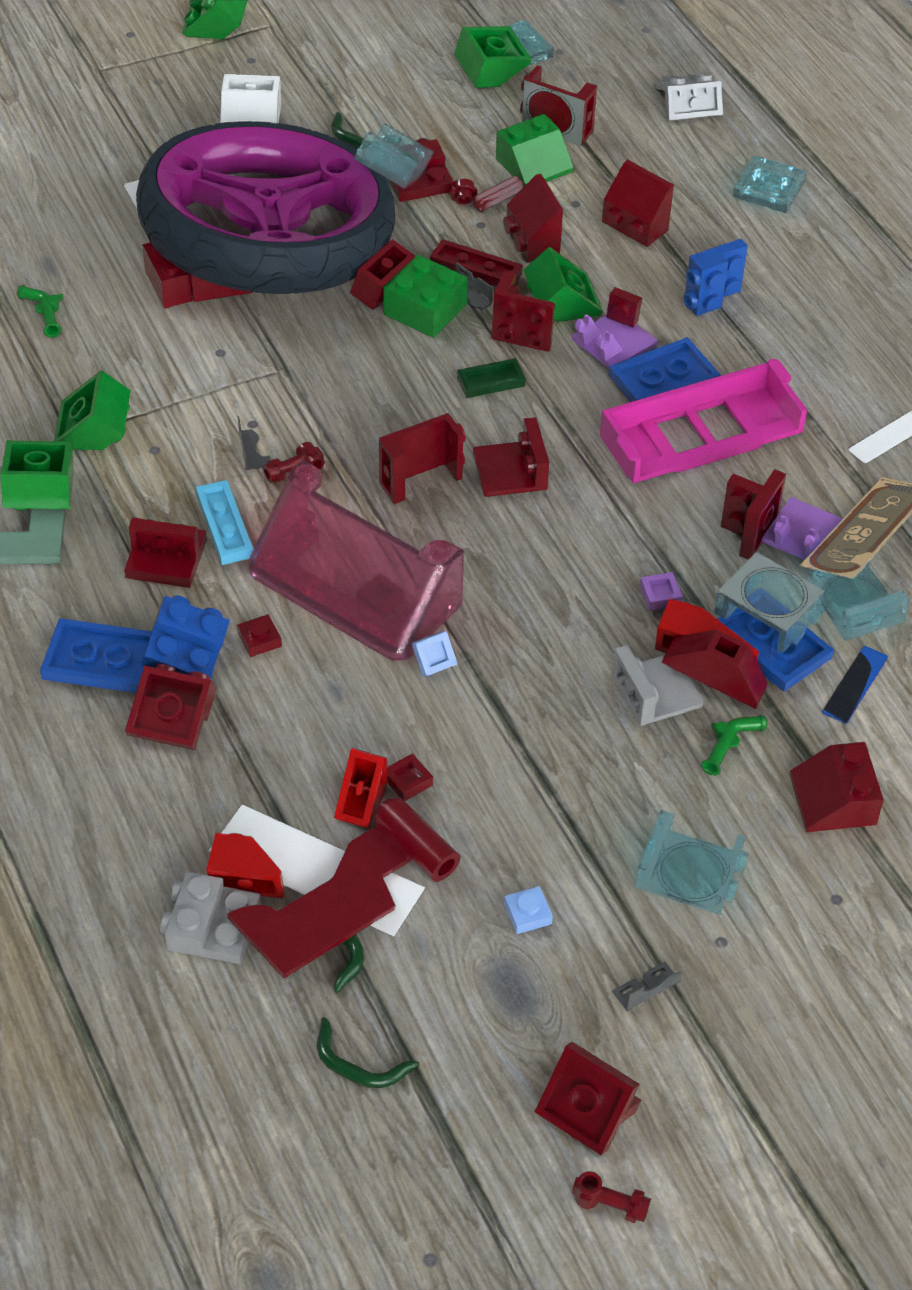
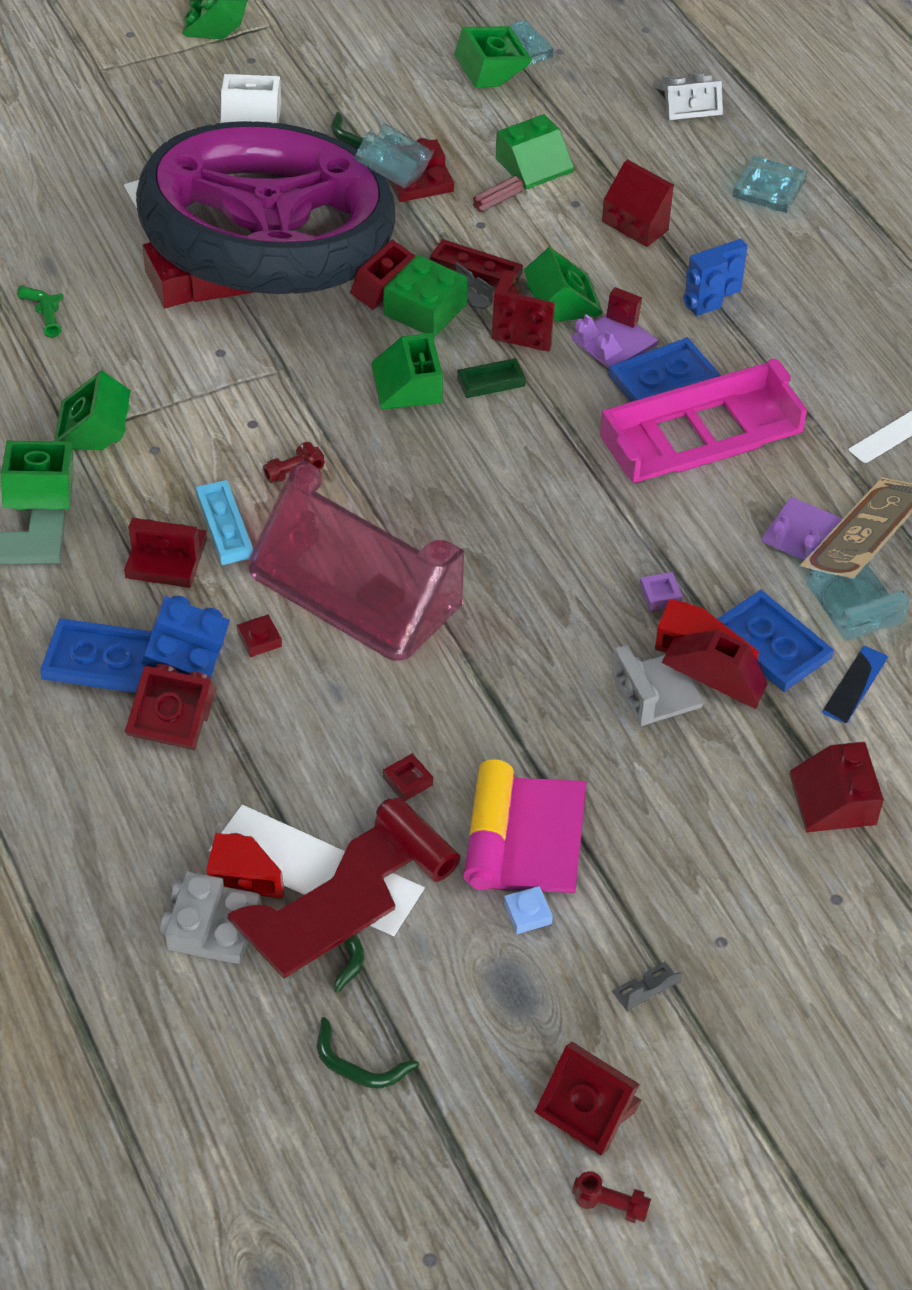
(251, 457): dark grey piece -> none
(362, 788): red slope -> none
(408, 373): none -> green slope
(420, 450): dark red panel -> none
(434, 653): light blue plate -> none
(463, 191): dark red plate -> none
(514, 465): dark red bracket -> none
(524, 831): none -> dark pink door
(534, 219): dark red slope -> none
(568, 111): dark red panel -> none
(689, 867): clear light blue panel -> none
(726, 738): green piece -> none
(752, 509): dark red bracket -> none
(772, 597): clear light blue panel -> none

